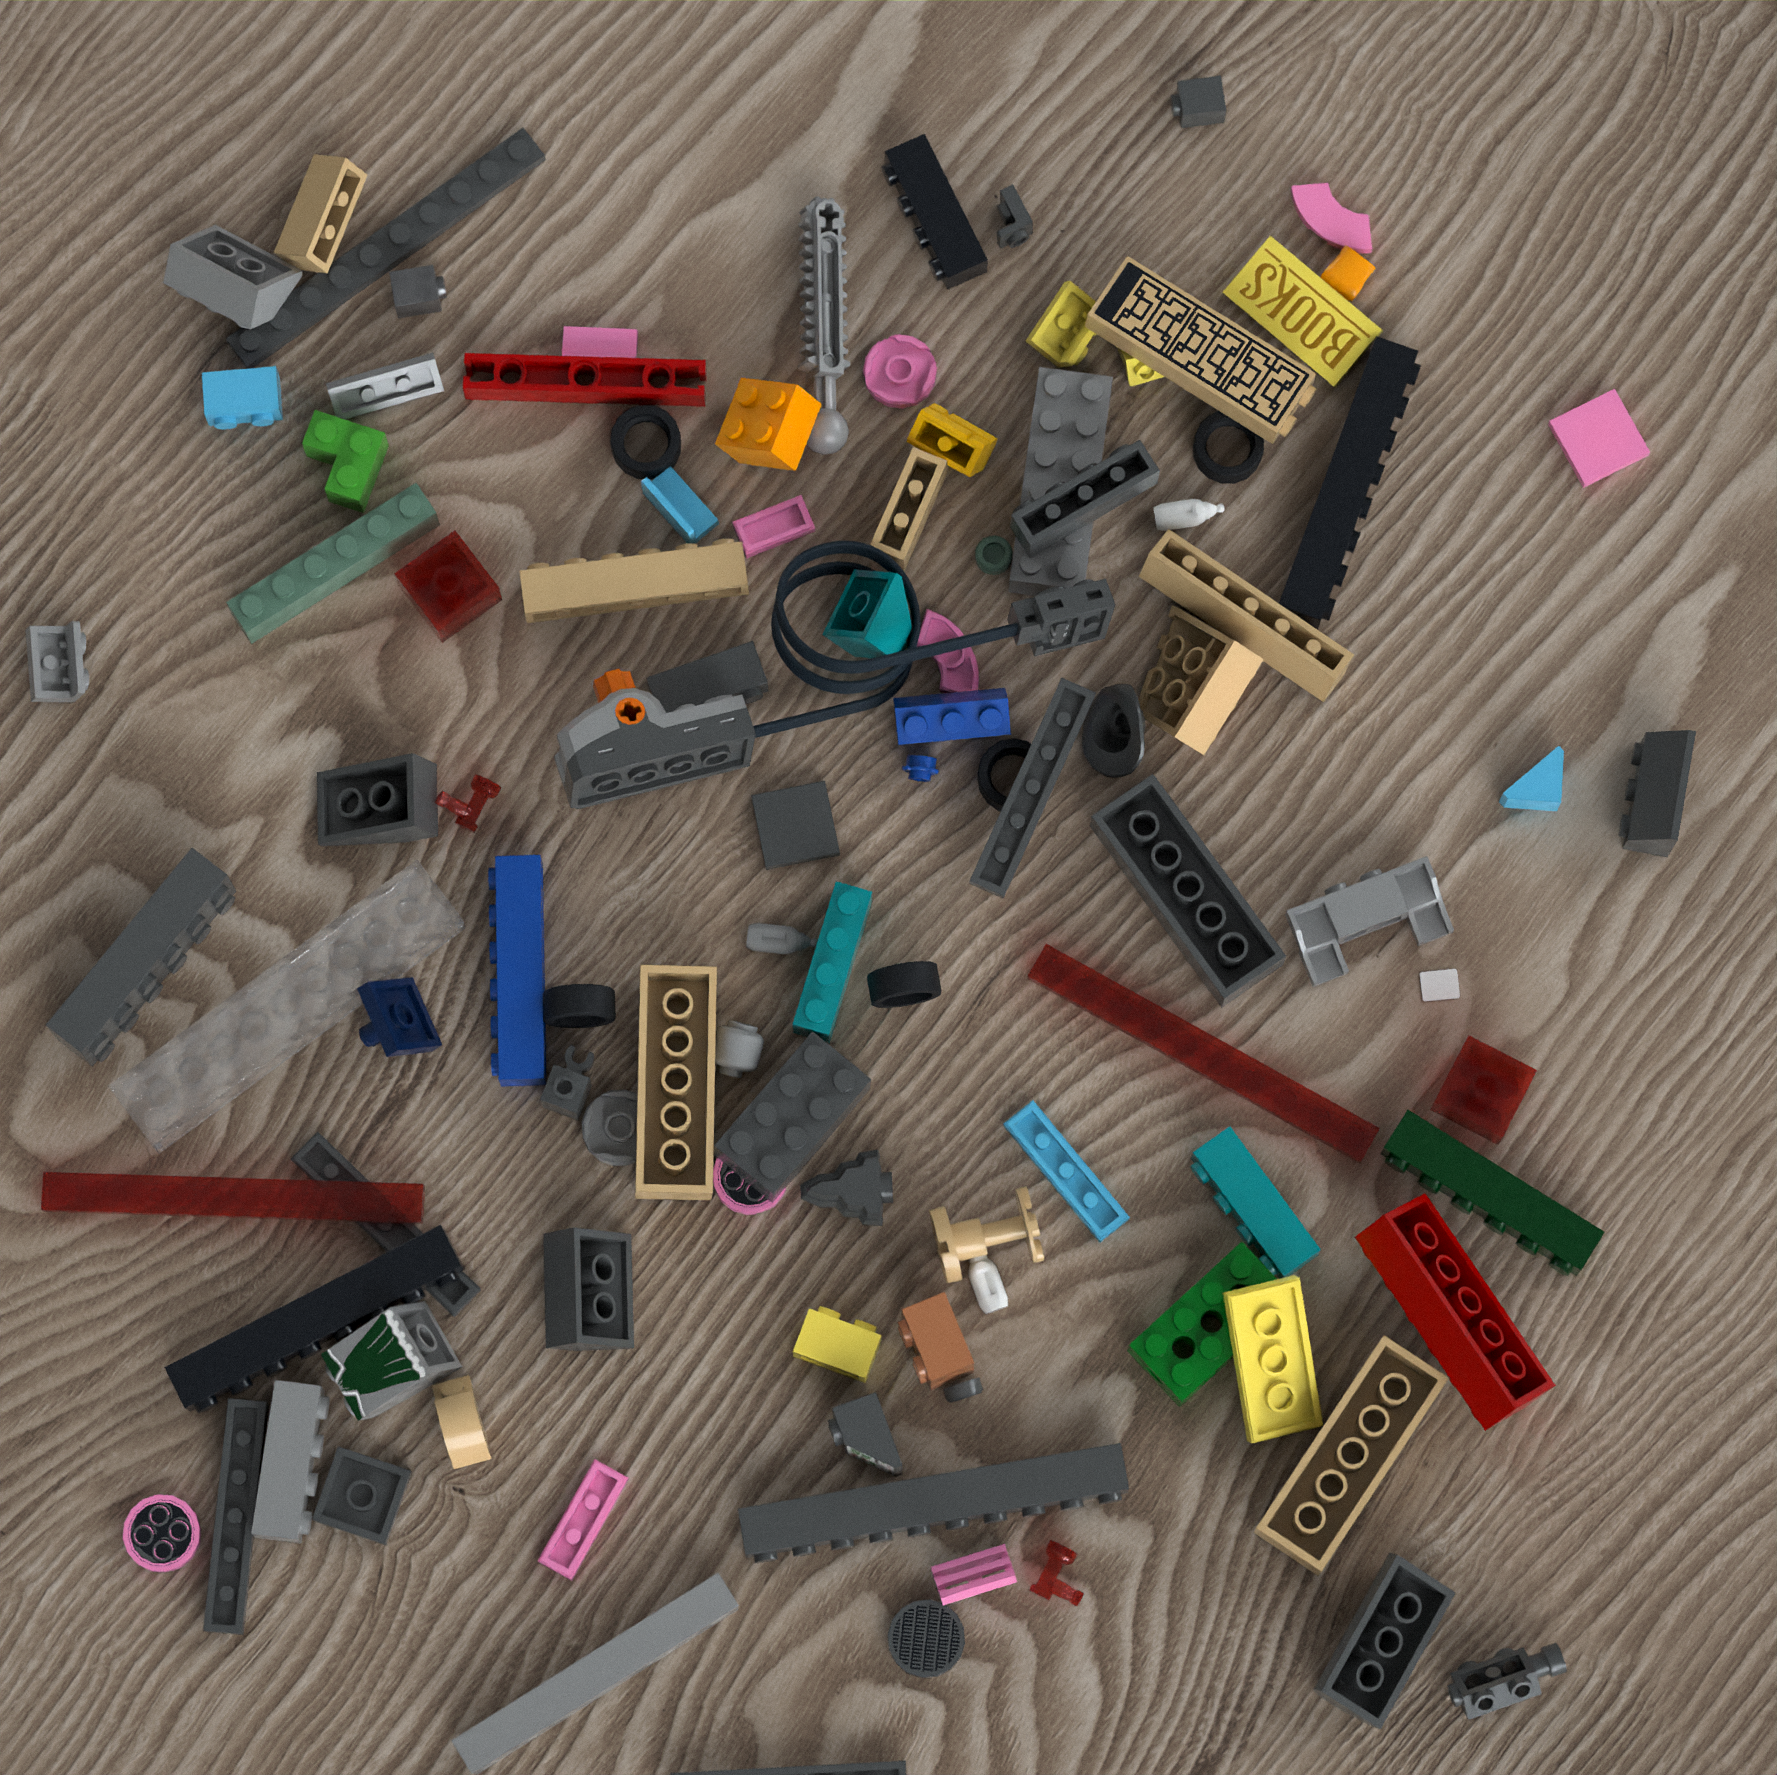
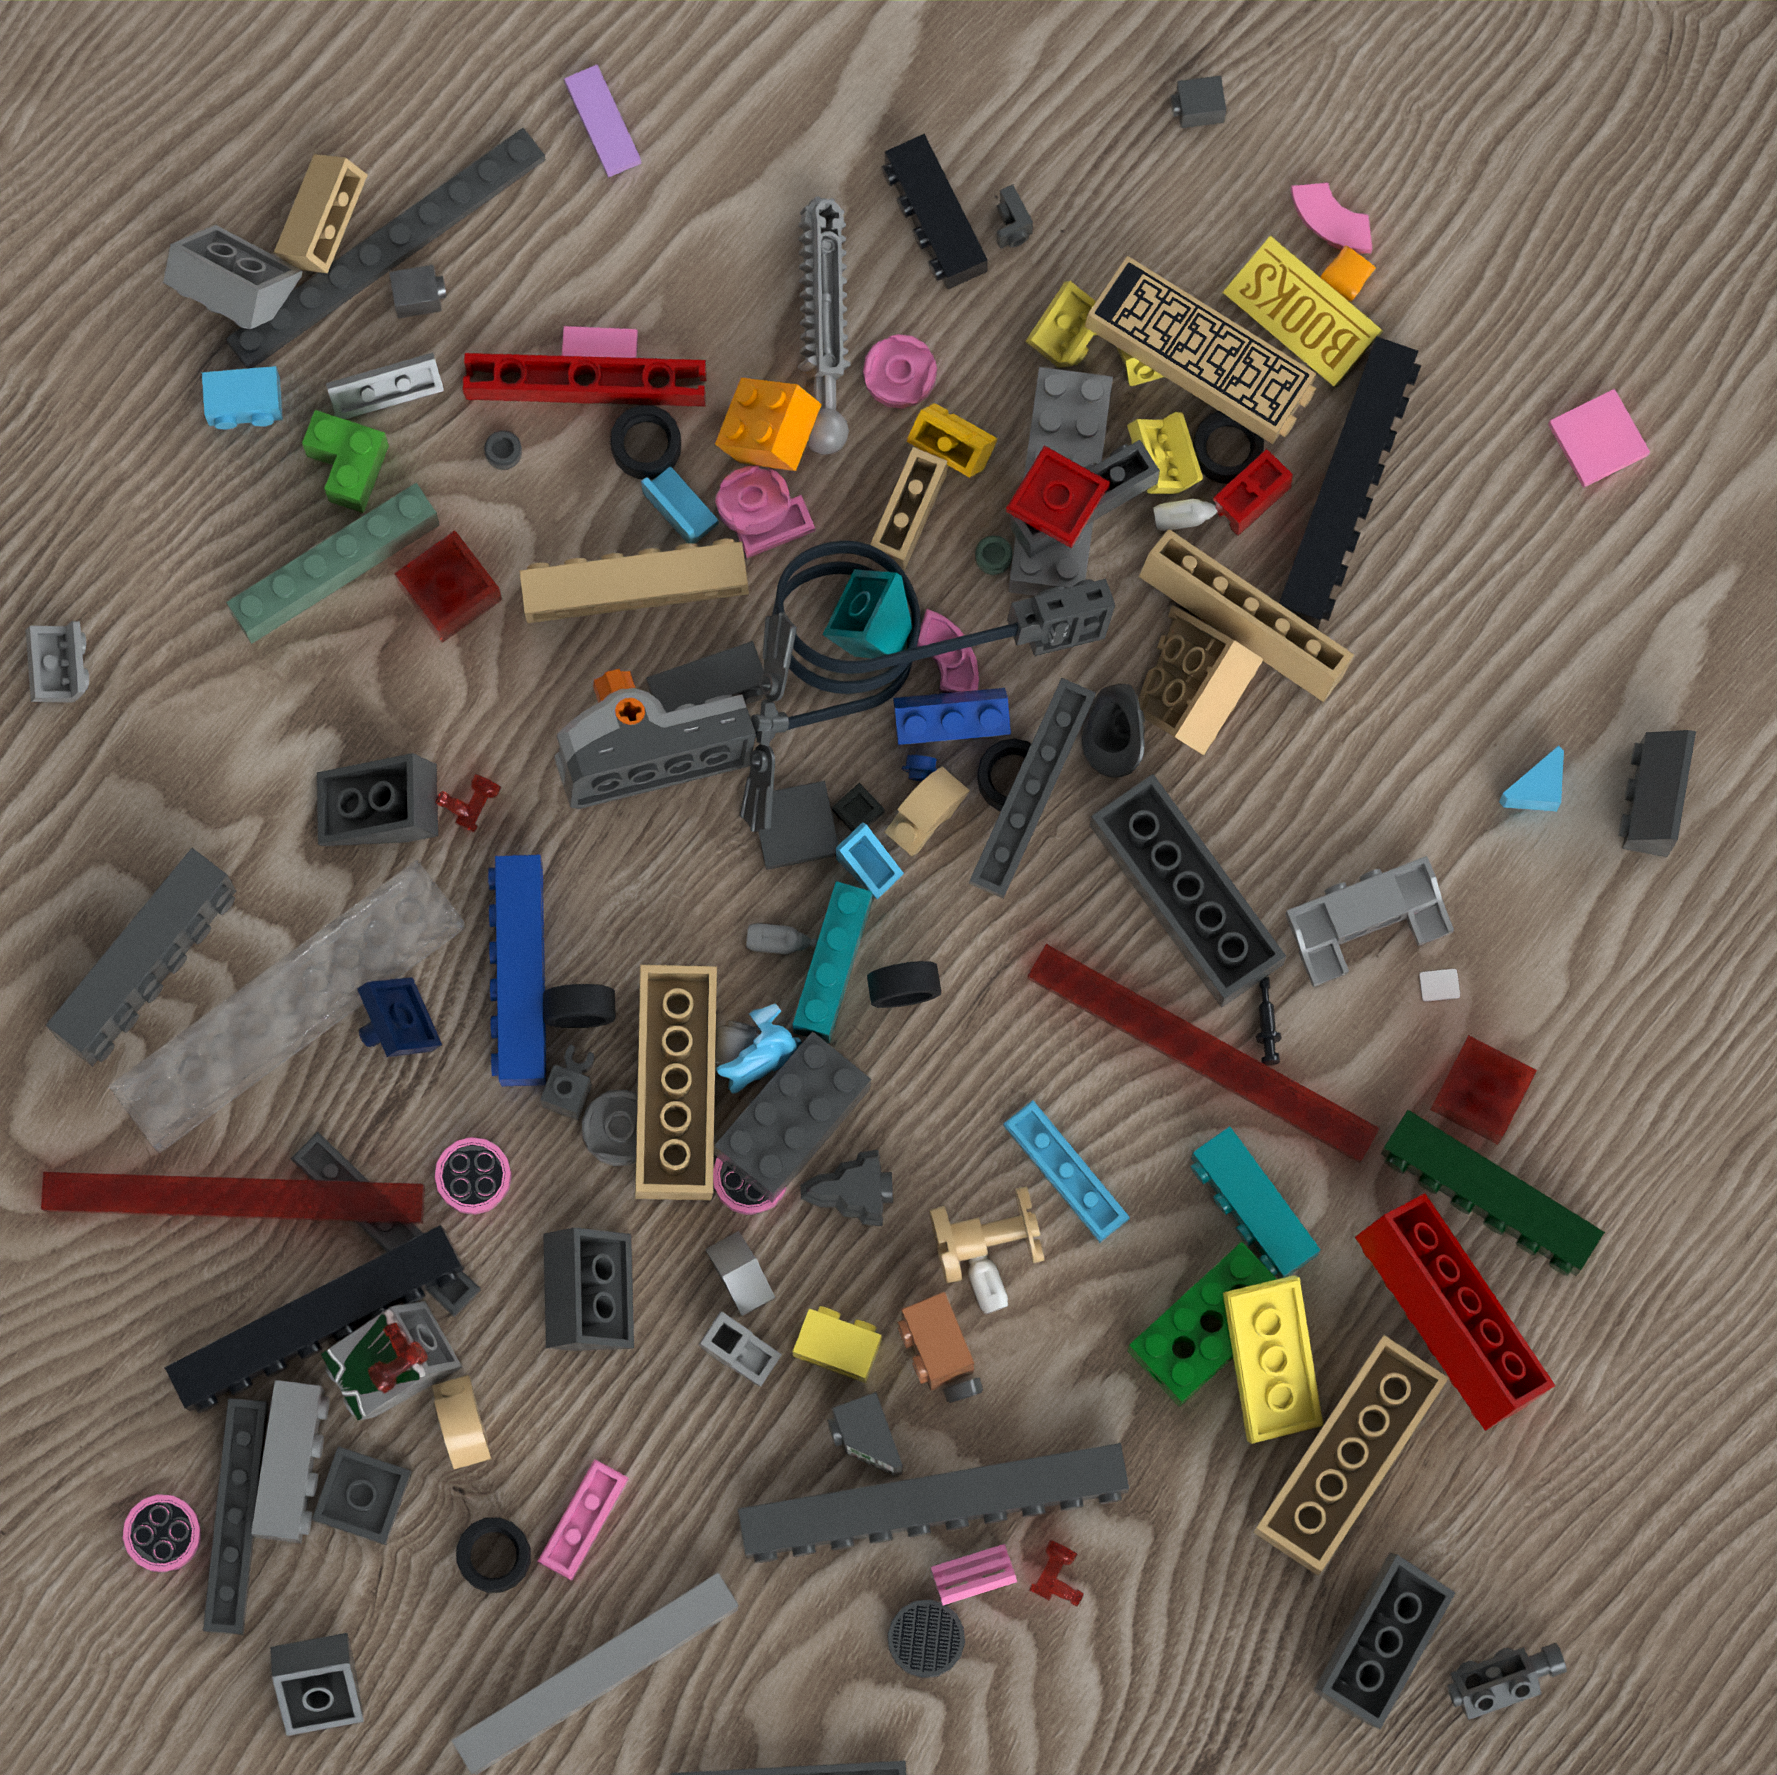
(316, 1684): none -> dark grey slope
(384, 1374): none -> clear red piece
(465, 1545): none -> black tyre
(473, 1175): none -> tile
(503, 450): none -> dark grey tile
(602, 121): none -> lavender tile
(739, 1349): none -> light grey brick
(740, 1273): none -> light grey slope
(753, 500): none -> bright pink tile
(767, 1054): none -> medium azure hair
(777, 653): none -> dark grey piece
(858, 807): none -> pearl dark grey tile
(868, 861): none -> medium azure slope
(926, 809): none -> tan brick
(1057, 496): none -> red tile
(1171, 450): none -> light yellow bracket
(1253, 491): none -> red hinge
(1268, 1034): none -> black piece

